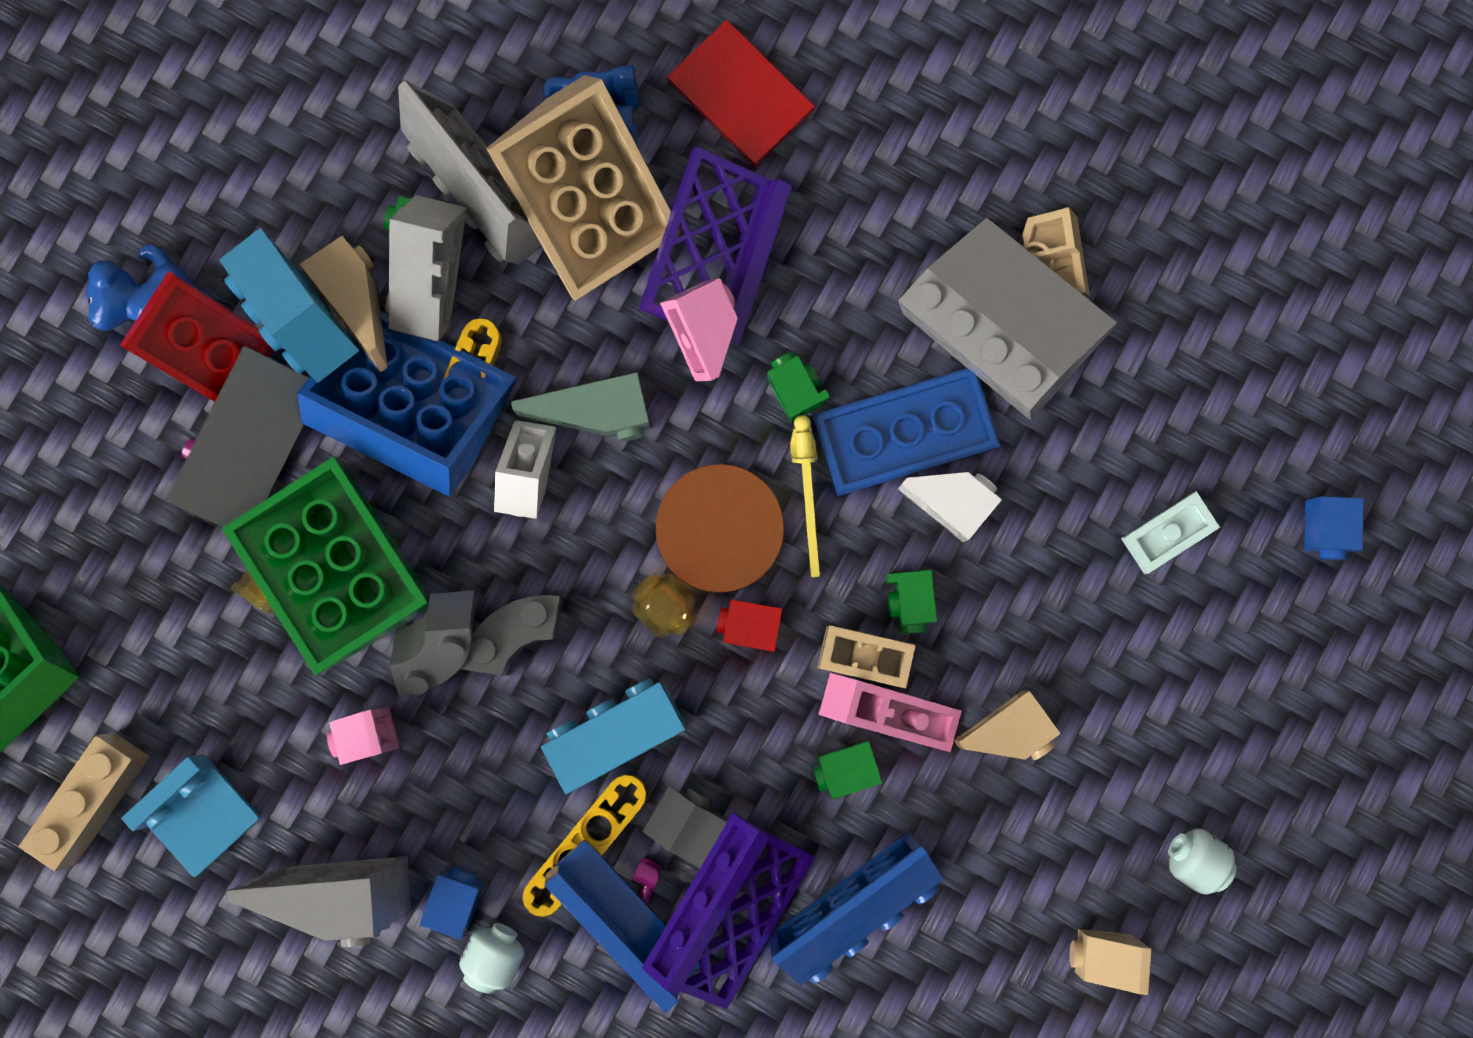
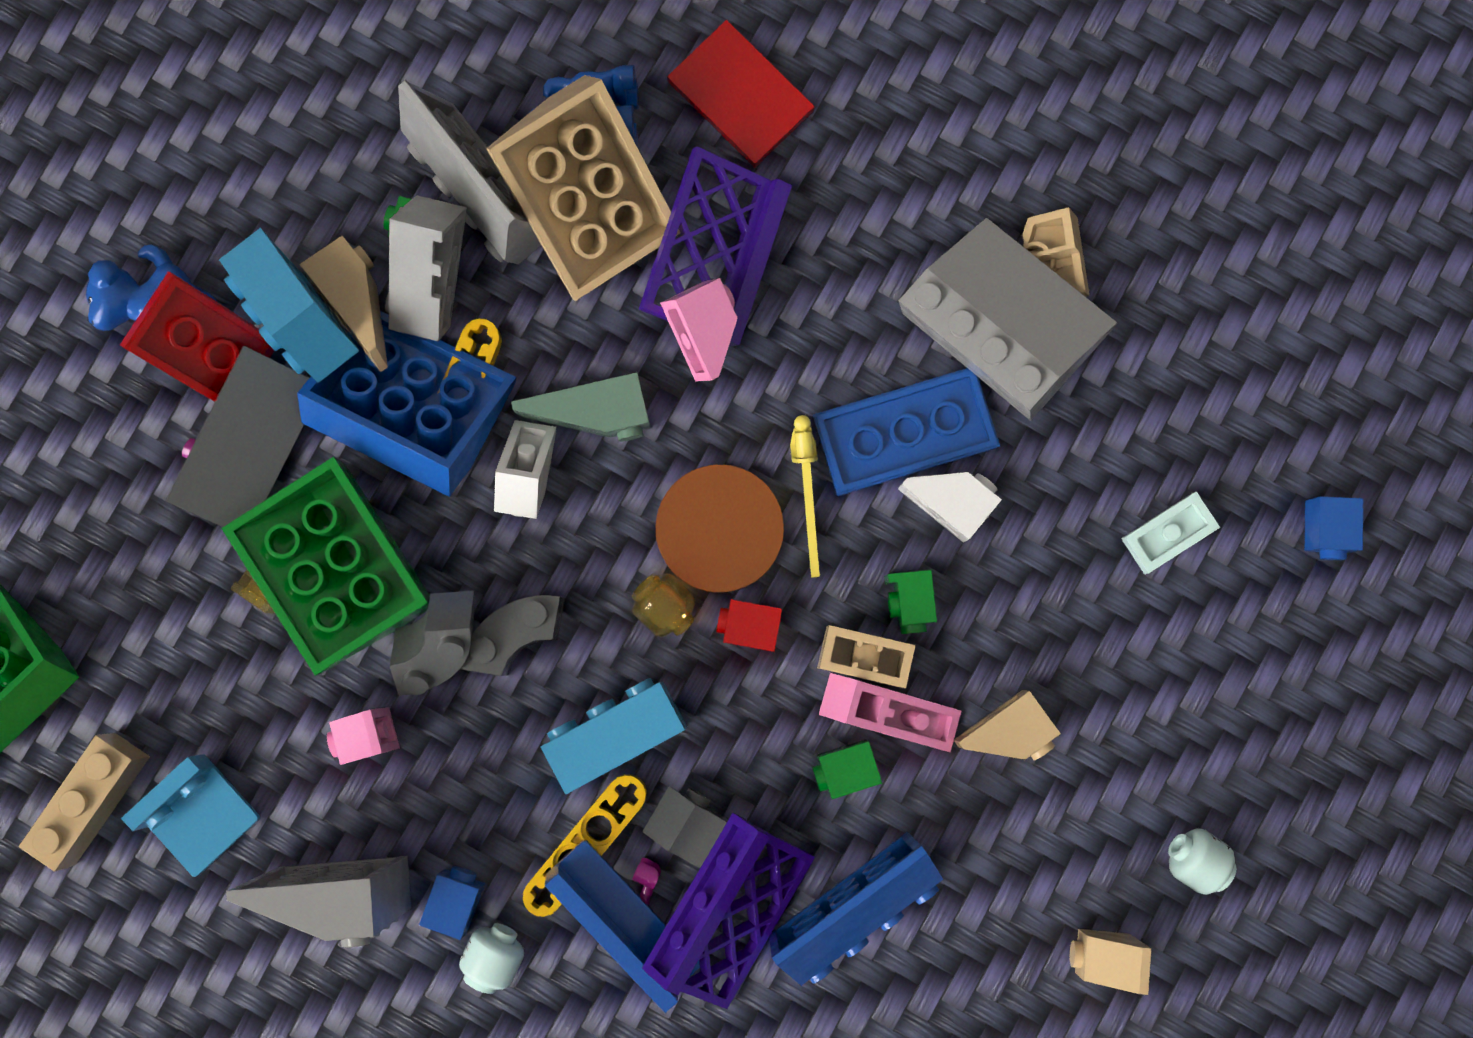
(796, 386): green brick -> none

